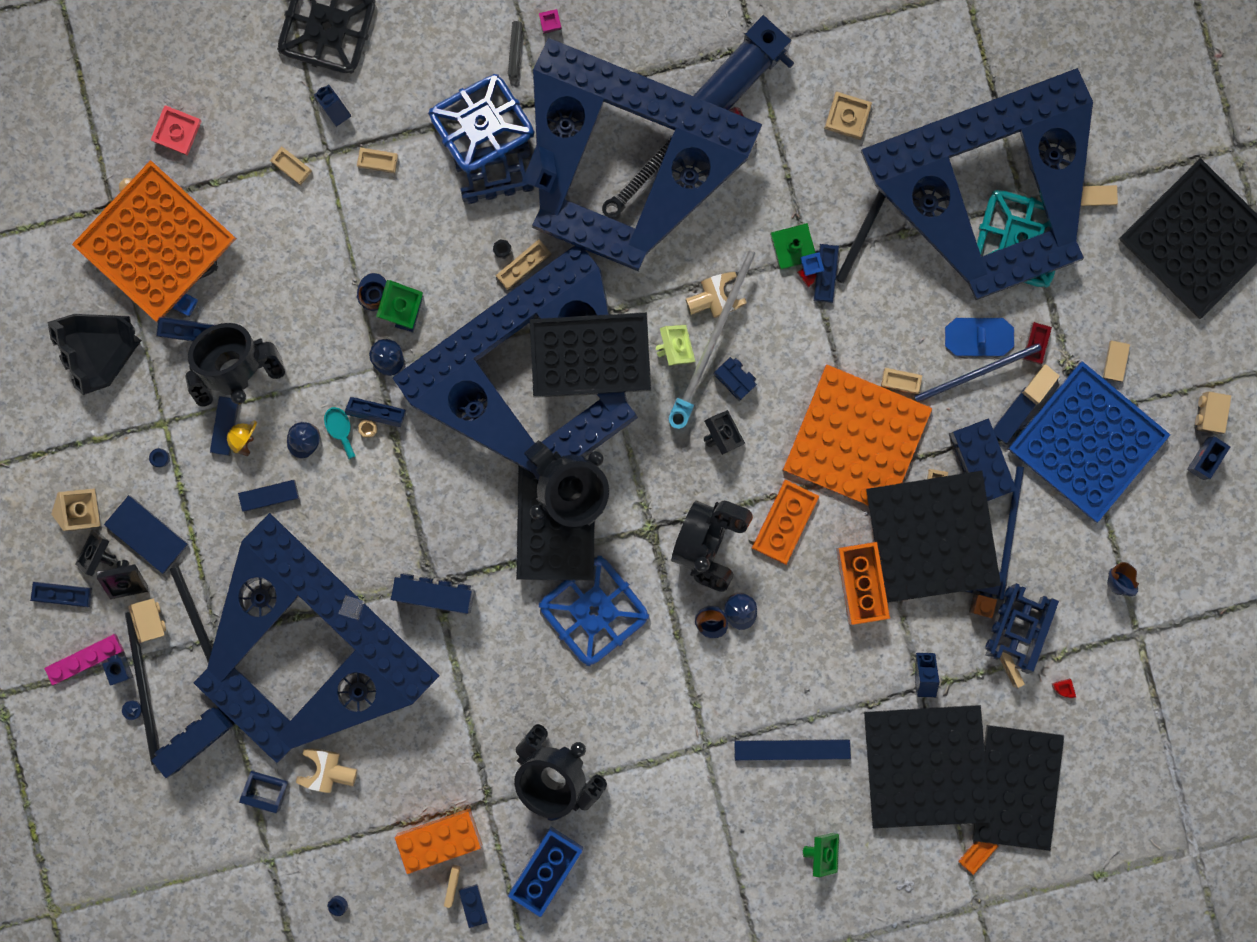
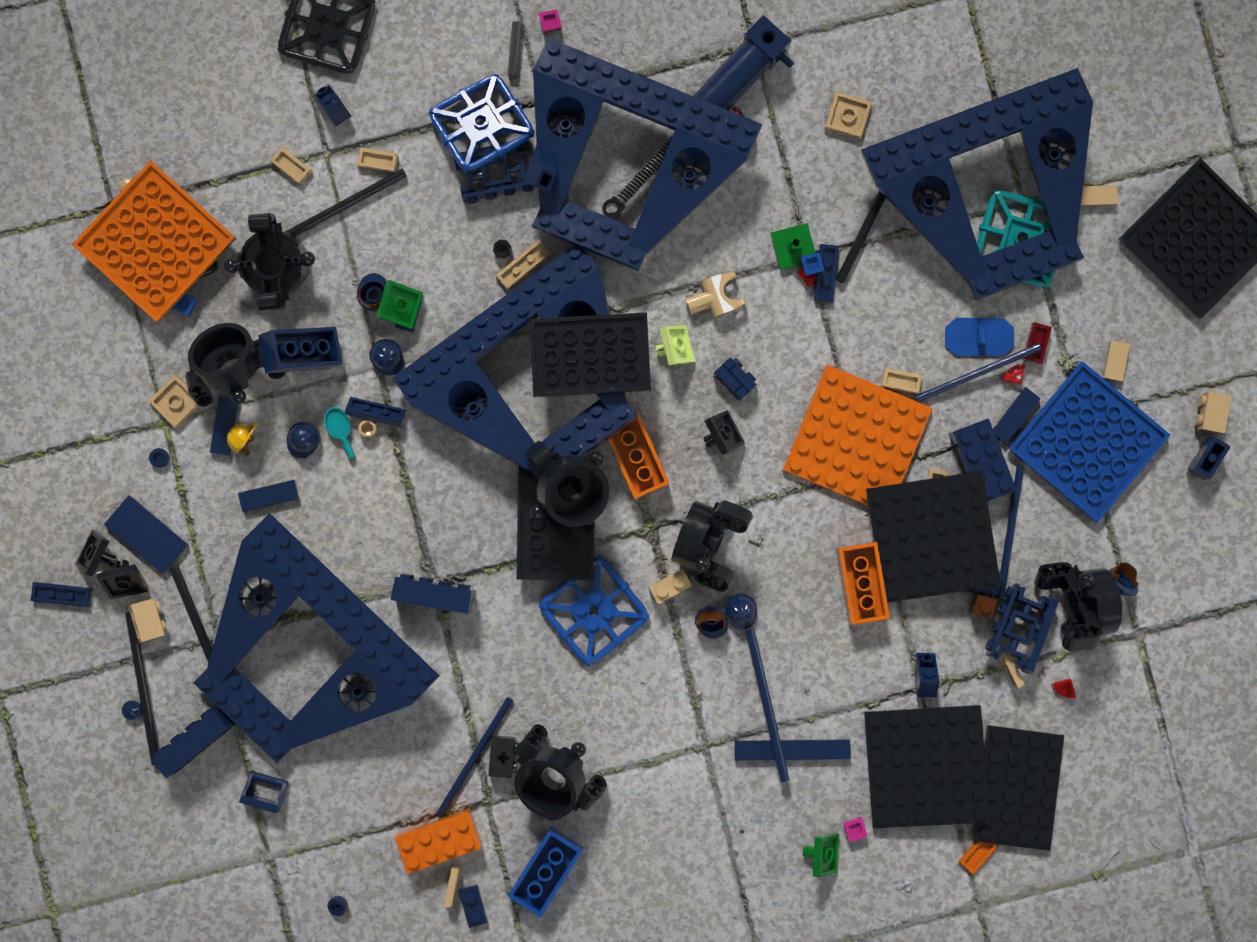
(76, 510): tan slope -> none
(83, 659): dark pink plate -> none
(93, 347): black panel -> none
(114, 678): dark blue brick -> none
(174, 401): none -> tan tile
(176, 130): coral plate -> none
(180, 329): dark blue tile -> none
(296, 260): none -> black piece
(300, 349): none -> dark blue brick
(327, 771): tan connector -> none
(347, 203): none -> black piece
(351, 607): clear panel -> none
(474, 757): none -> dark blue piece
(501, 768): none -> pearl dark grey brick
(638, 459): none -> orange brick
(670, 586): none -> tan brick
(684, 406): flat silver piece -> none
(767, 705): none -> dark blue piece
(785, 522): orange tile -> none
(855, 829): none -> dark pink plate
(1014, 374): none -> red tile
(1040, 384): tan tile -> none
(1090, 602): none -> black piece

